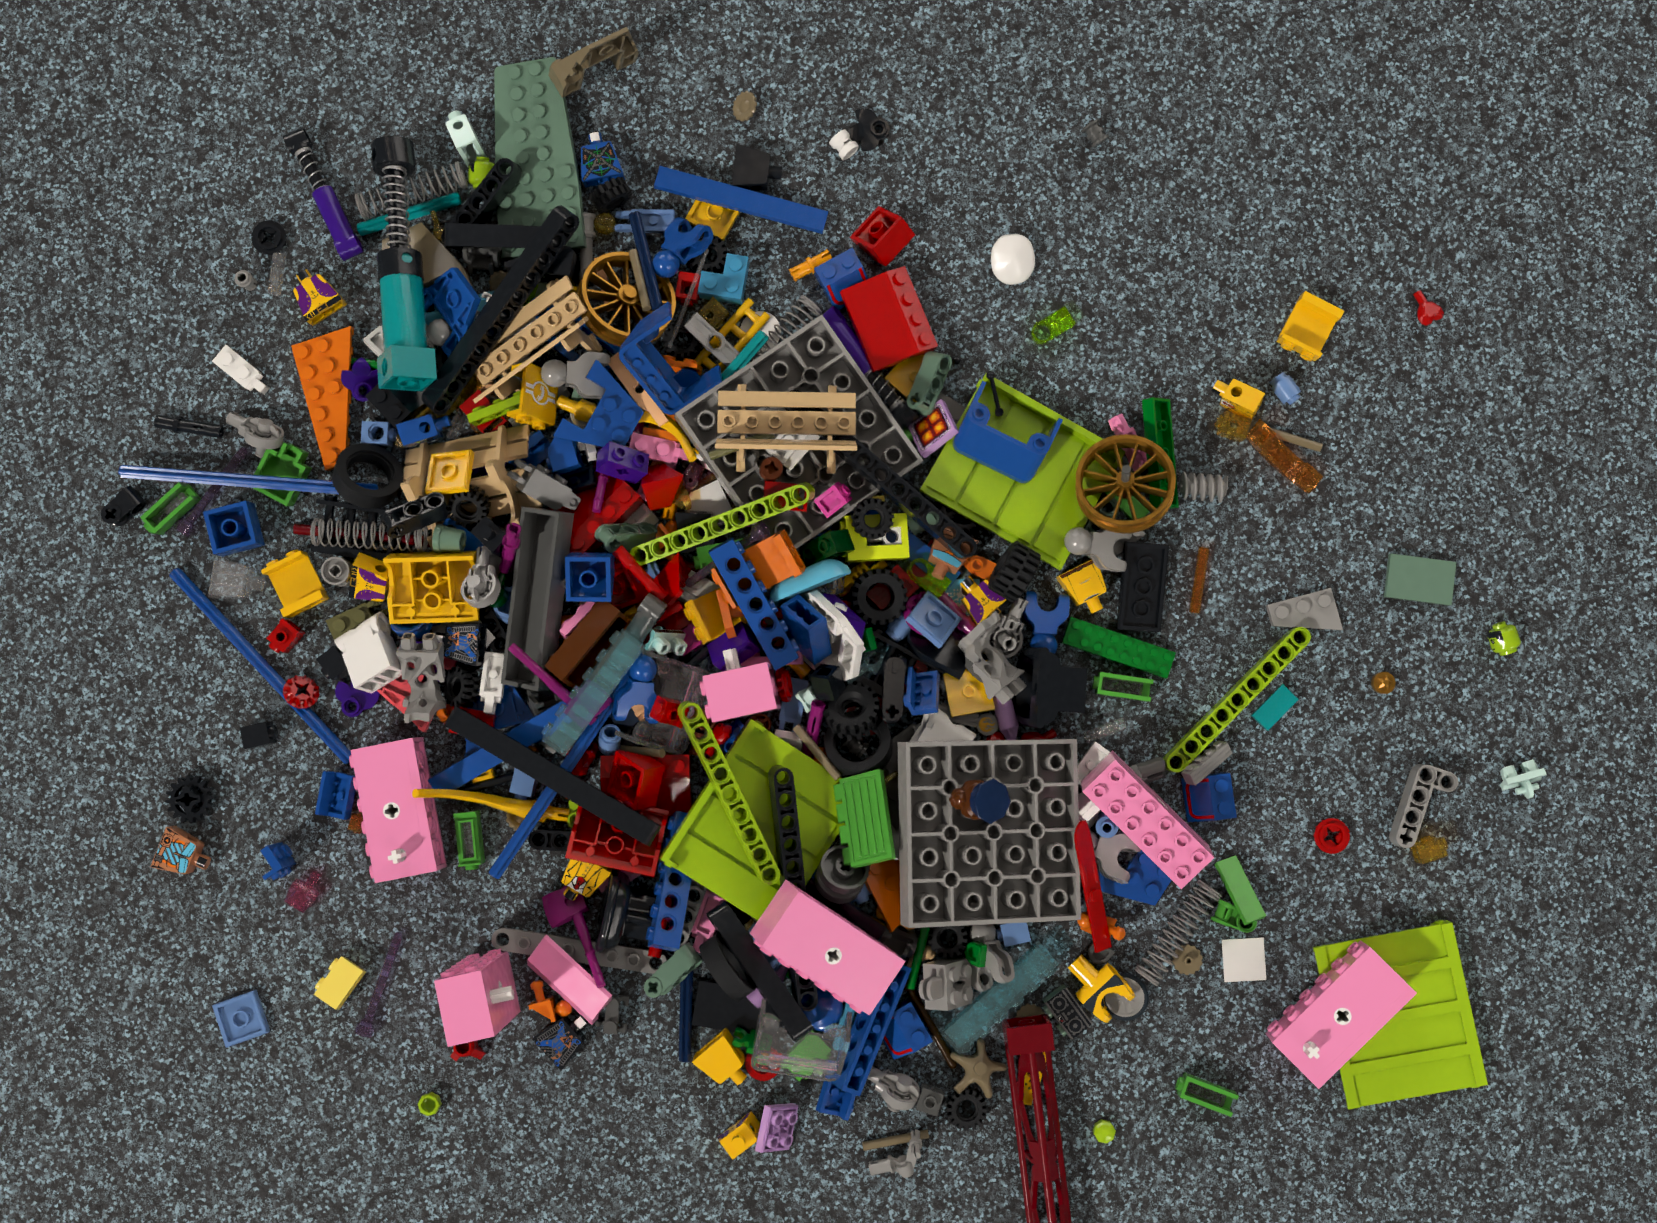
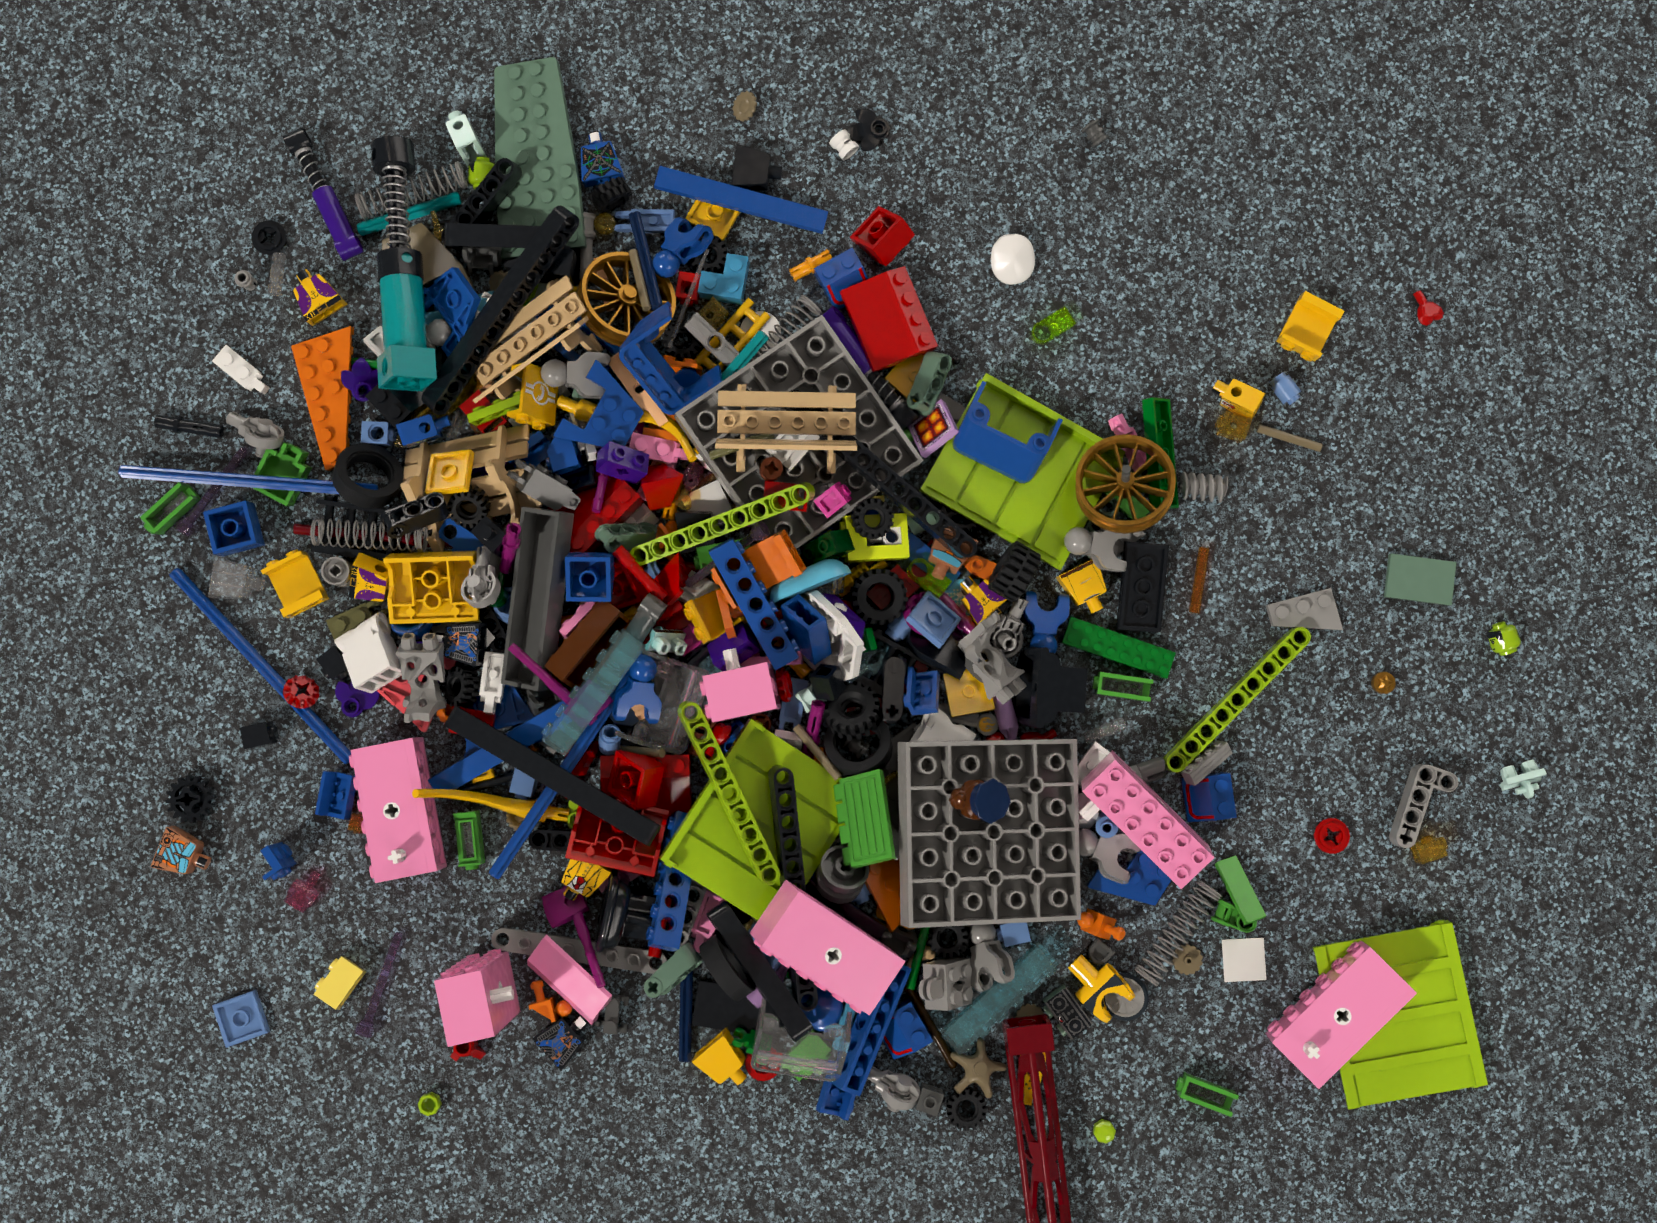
(125, 506): black piece -> none
(292, 636): red brick -> none
(448, 539): sand green piece -> none
(569, 72): dark tan wedge -> none
(666, 710): red brick -> none
(740, 1135): yellow torso -> none
(776, 1127): lavender tile -> none
(892, 1140): dark tan bar -> none
(903, 1164): light grey pin -> none
(976, 953): green tile -> none
(998, 411): black hinge -> none
(1091, 887): red piece -> none
(1274, 707): teal tile -> none
(1282, 458): clear orange slope -> none

